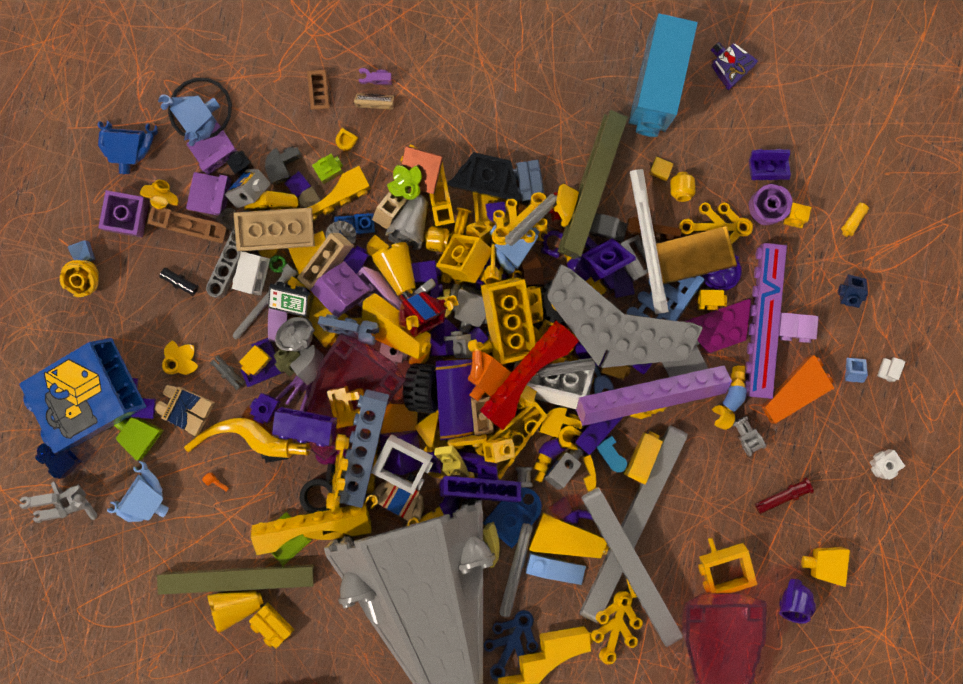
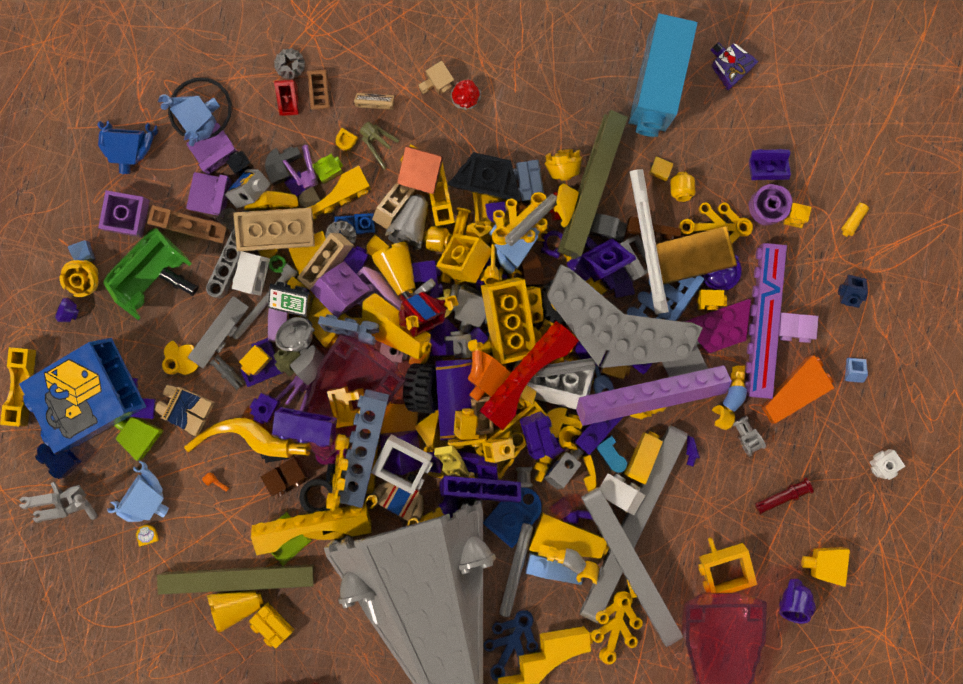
(21, 367): none -> yellow arch
(66, 311): none -> dark purple cone
(141, 268): none -> bright green windscreen
(146, 534): none -> tile
(159, 194): yellow plate -> none
(221, 328): none -> light grey bracket
(284, 476): none -> reddish brown piece
(287, 97): none -> red slope
(297, 66): none -> light grey gear
(308, 178): none -> medium lavender plant
(372, 132): none -> olive plant
(380, 77): medium lavender plate -> none
(403, 180): lime plate -> none
(438, 78): none -> tan brick
(465, 94): none -> red piece
(466, 424): none -> yellow brick
(491, 538): light yellow slope -> none
(538, 435): none -> dark purple brick
(564, 164): none -> yellow cone
(573, 561): none -> yellow piece
(622, 495): none -> white brick
(692, 451): none -> dark purple bar
(890, 369): white piece -> none

